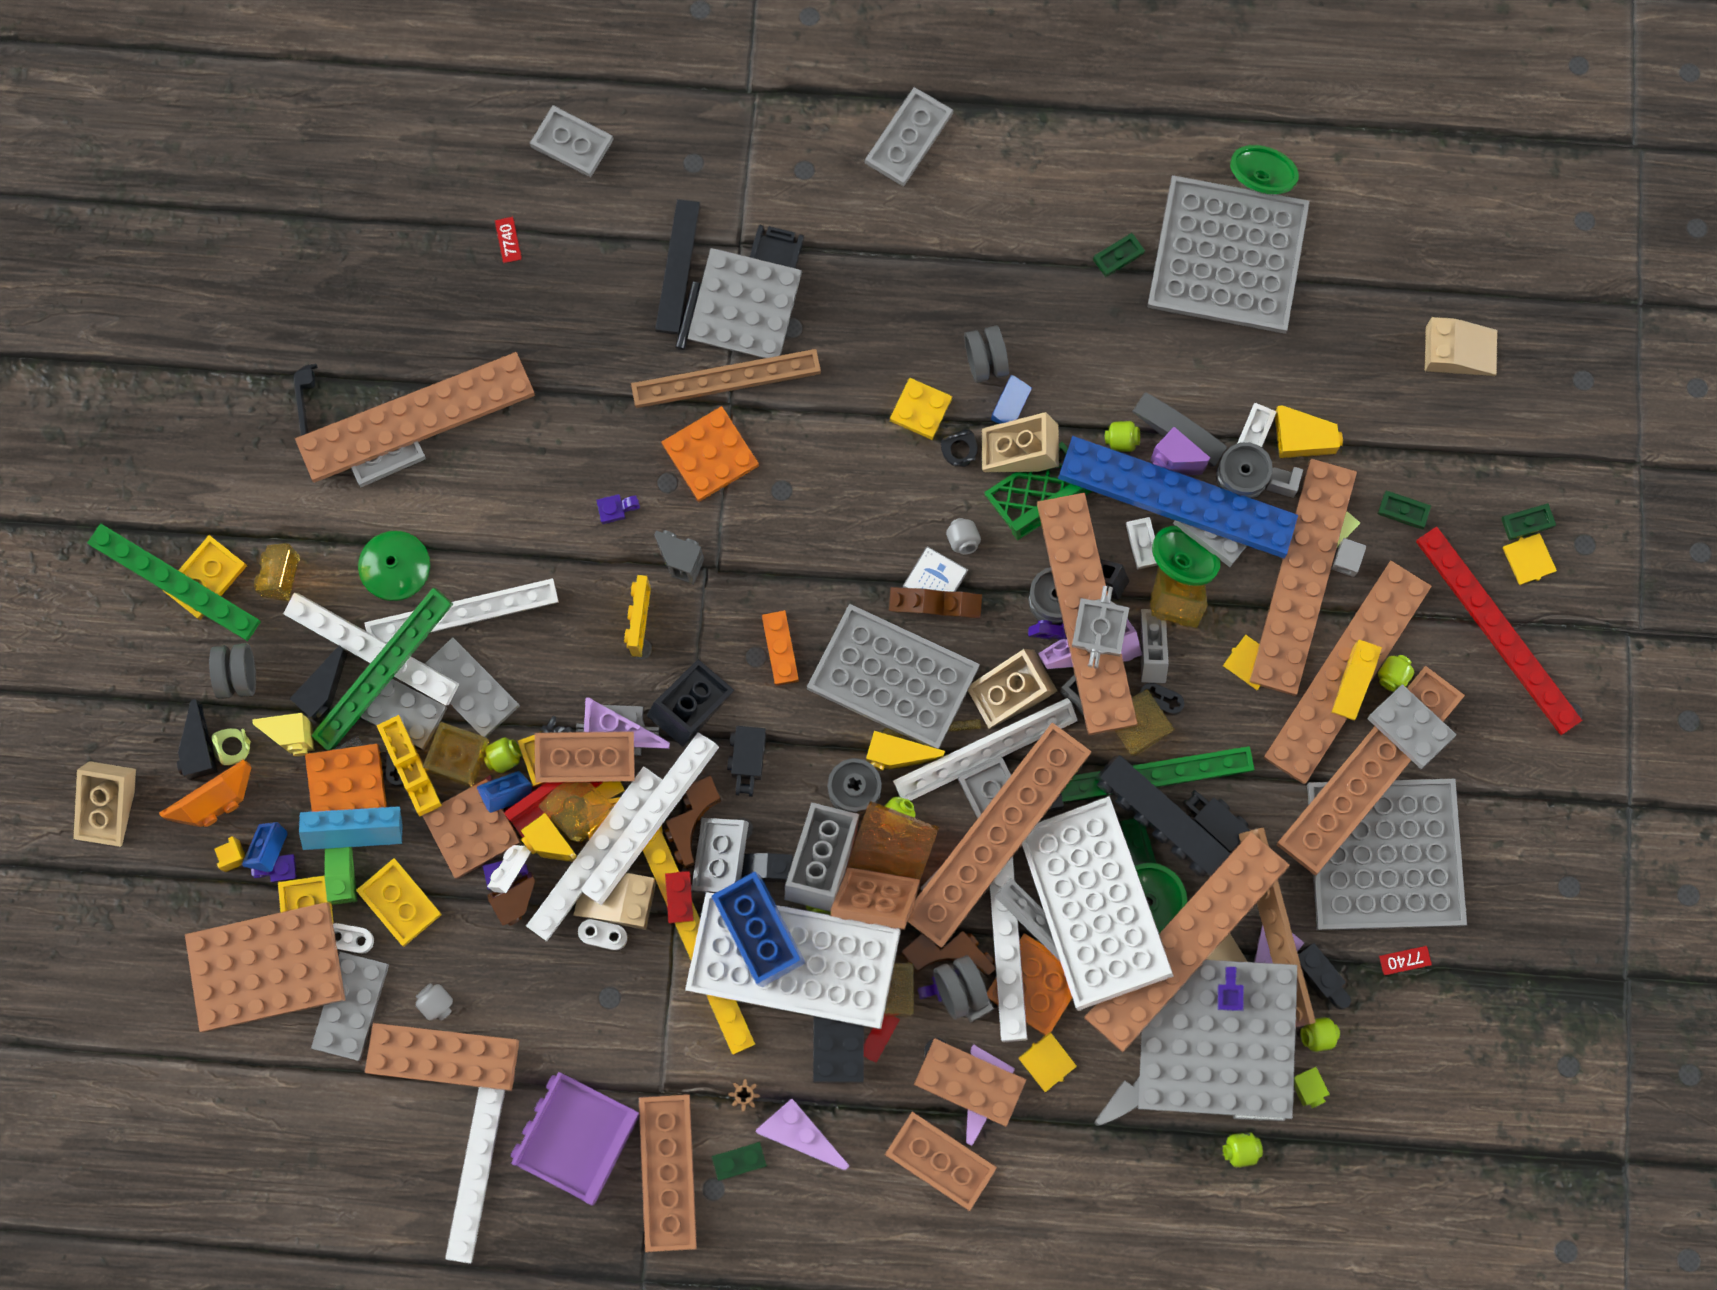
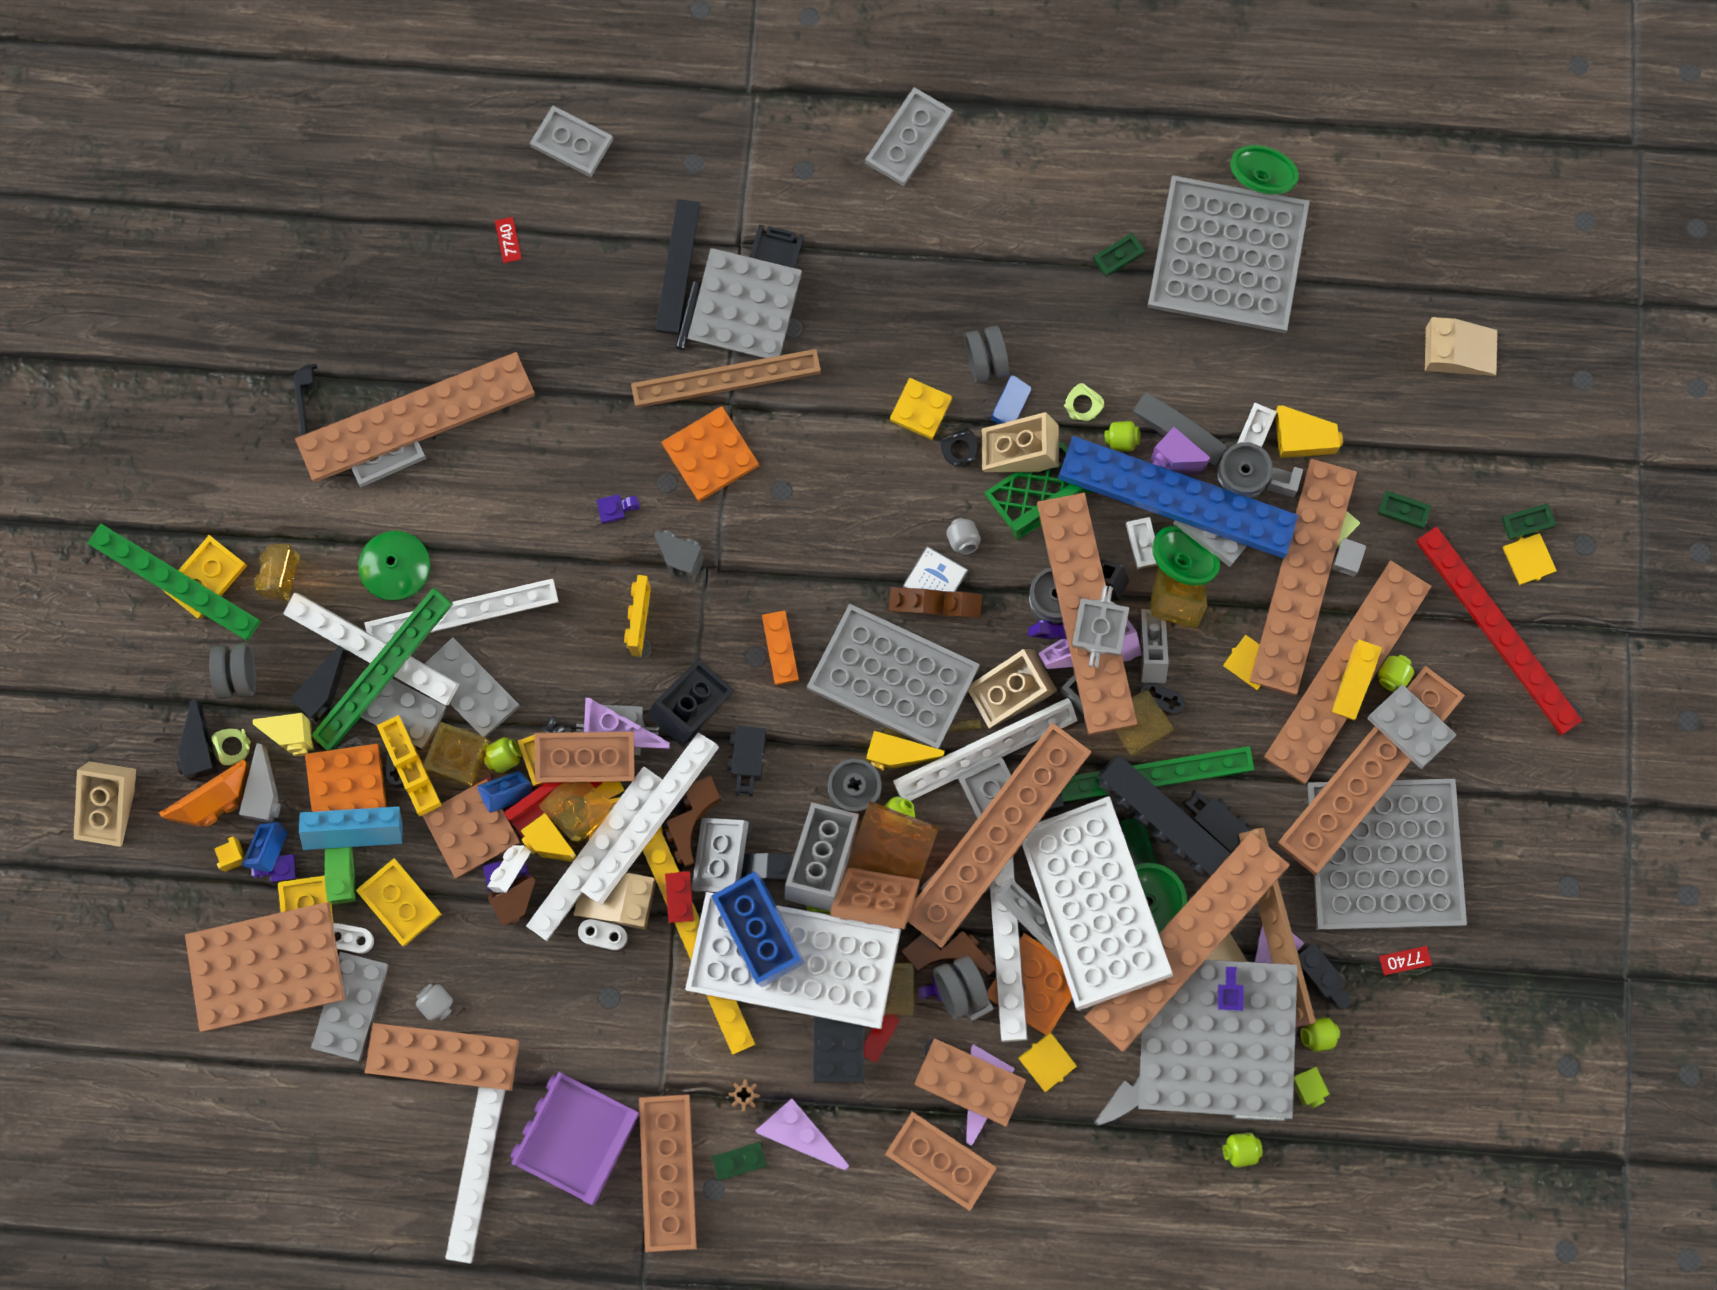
(260, 794): none -> light grey slope
(1097, 403): none -> yellowish green piece

